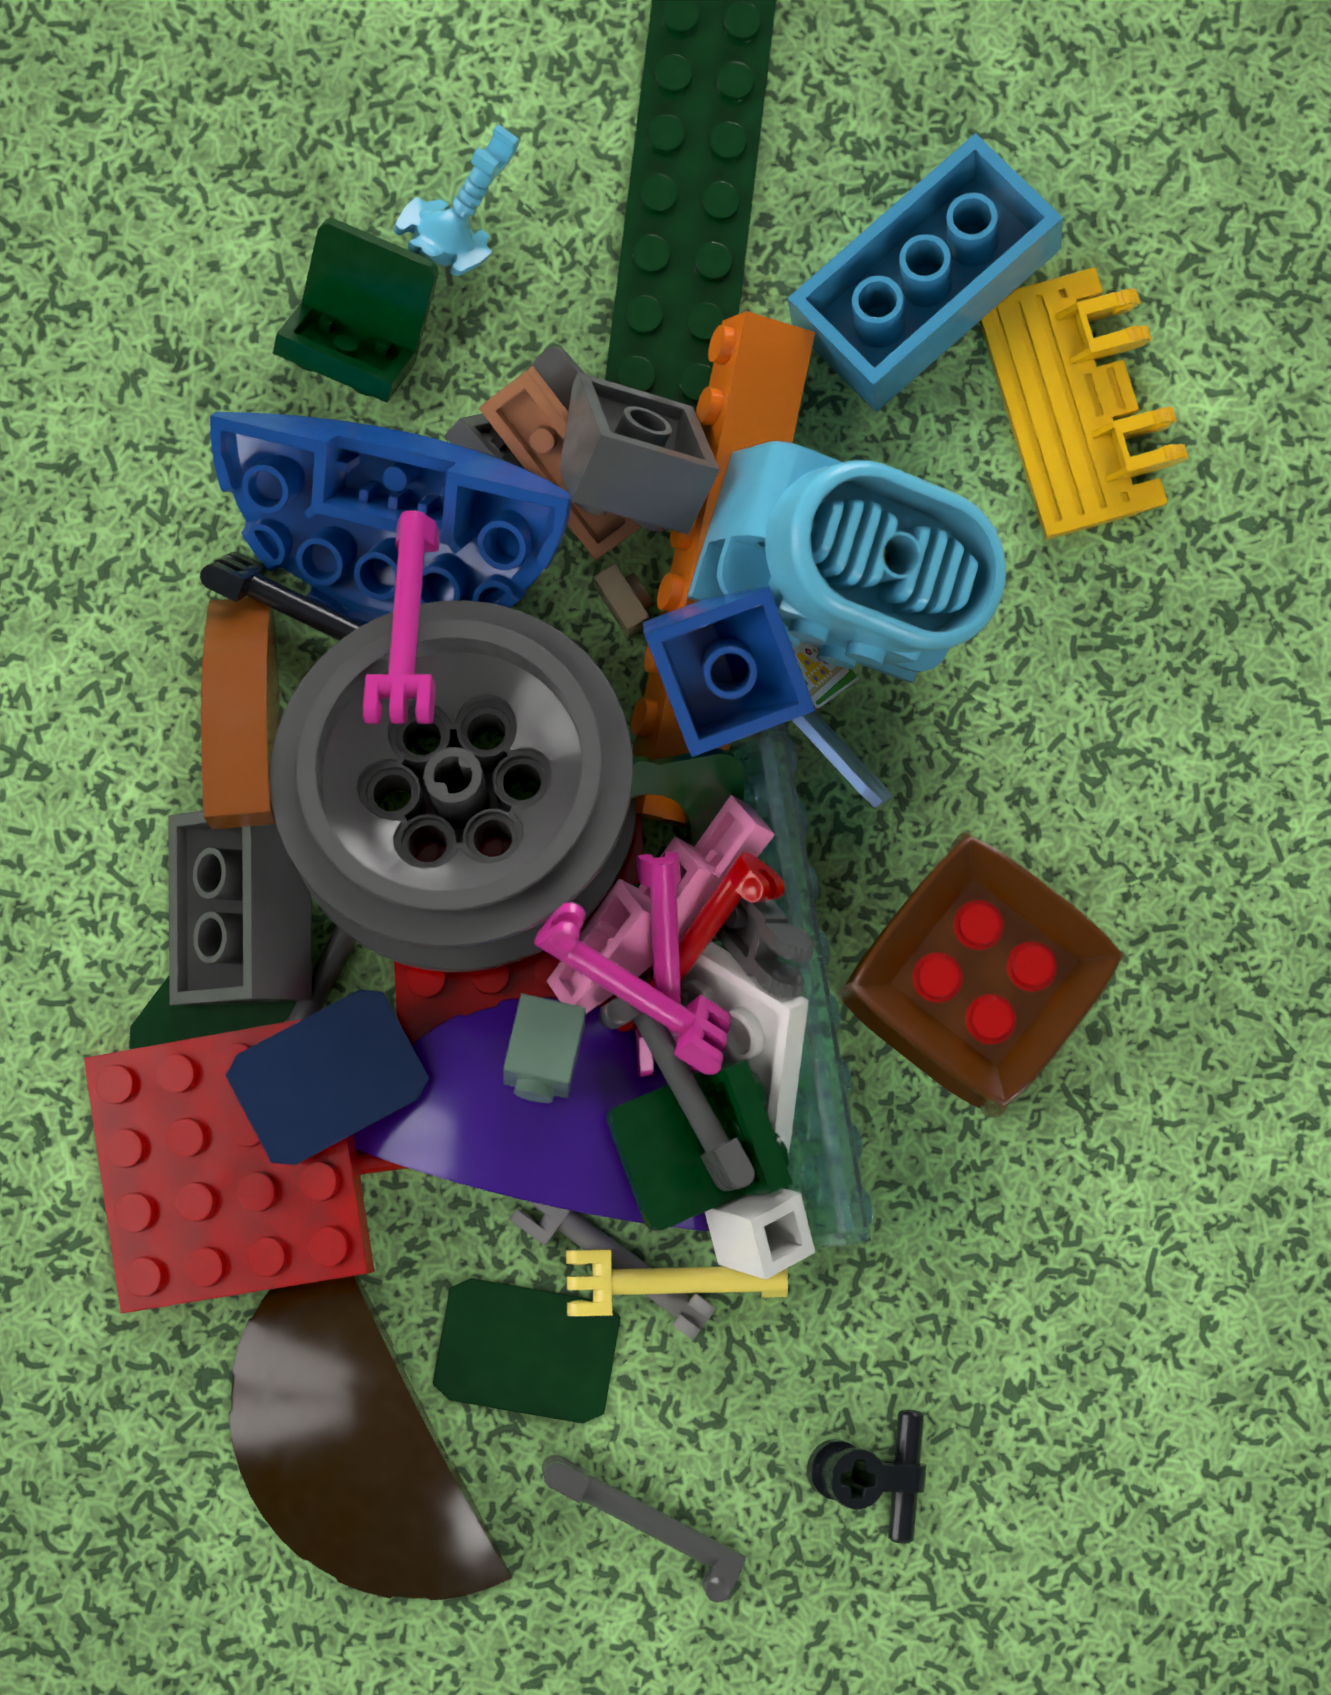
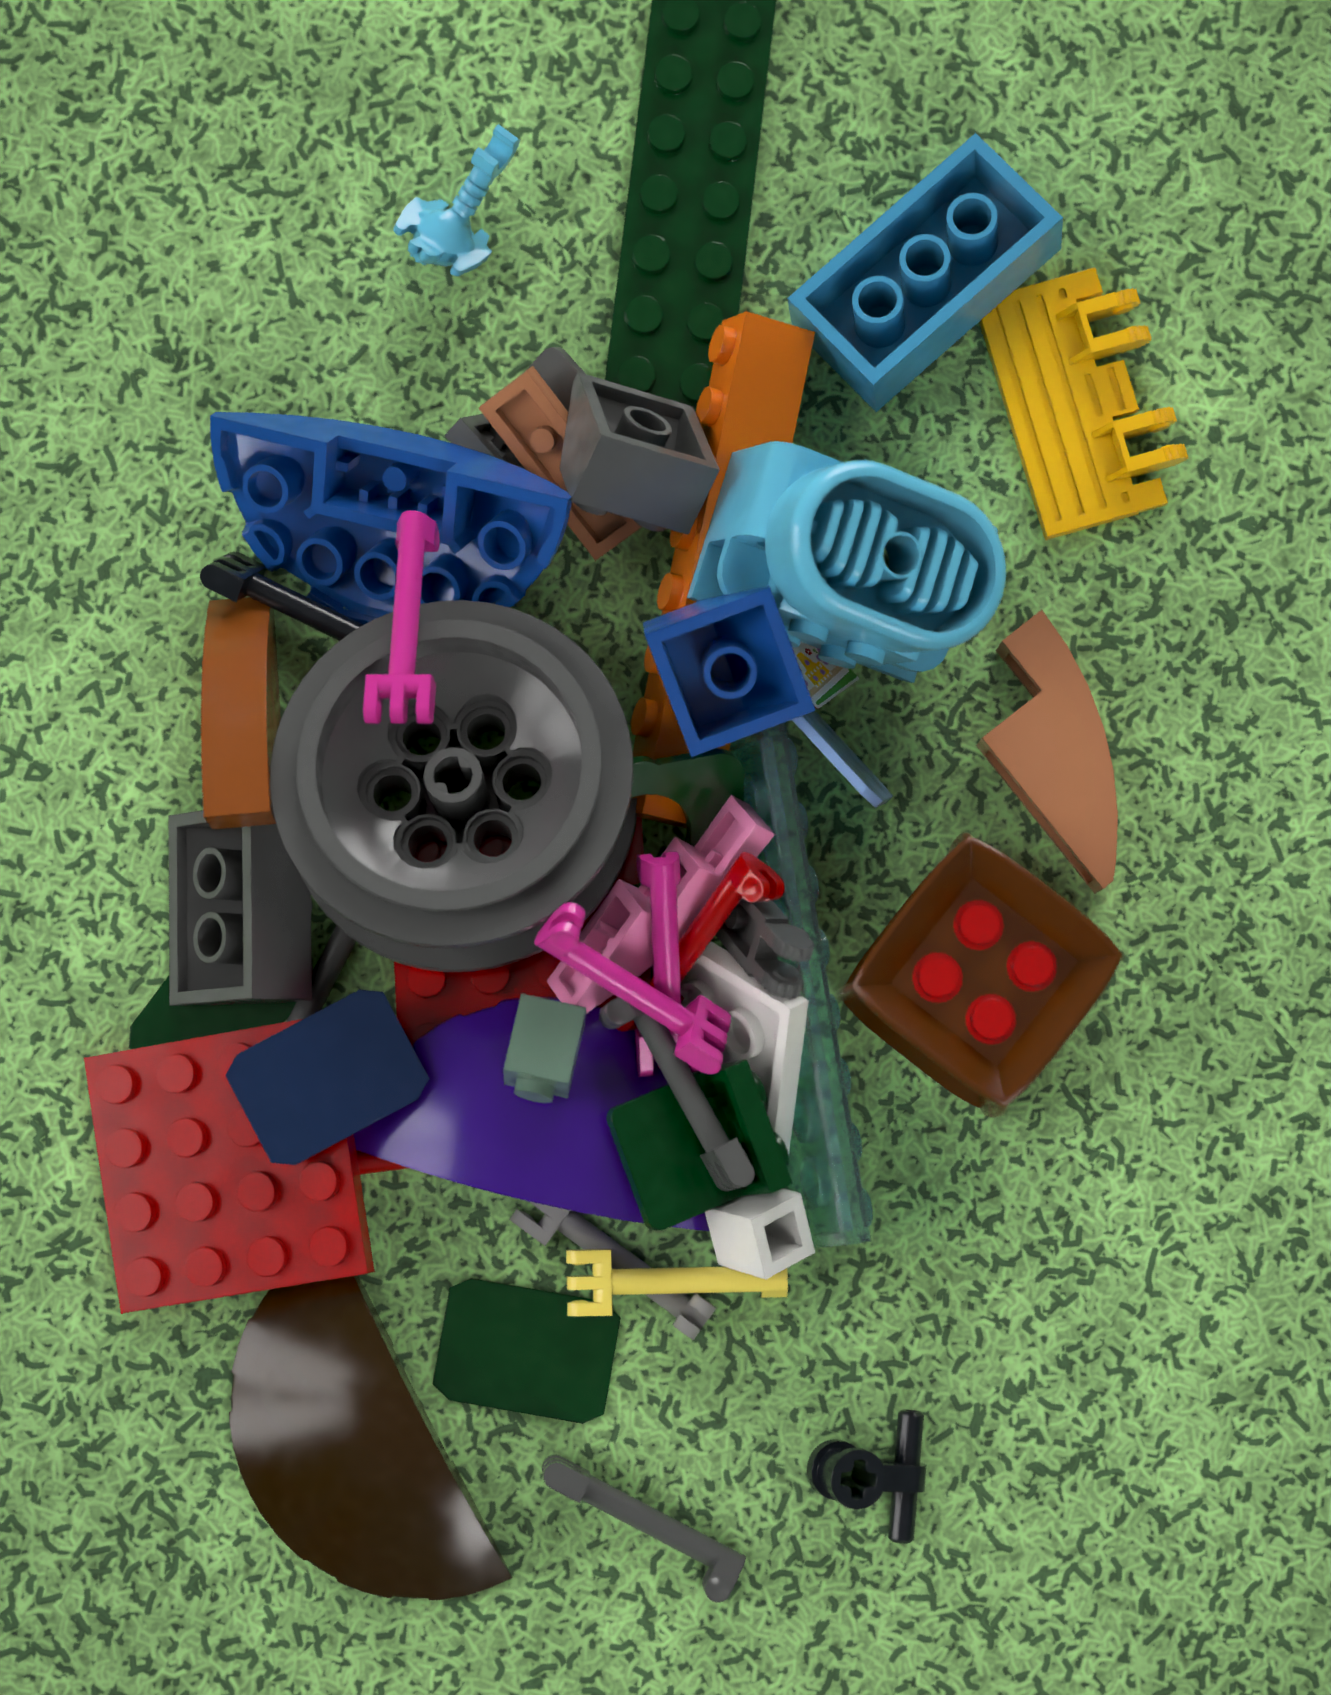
(360, 311): dark green bracket -> none
(624, 598): dark tan plate -> none
(1058, 752): none -> nougat slope

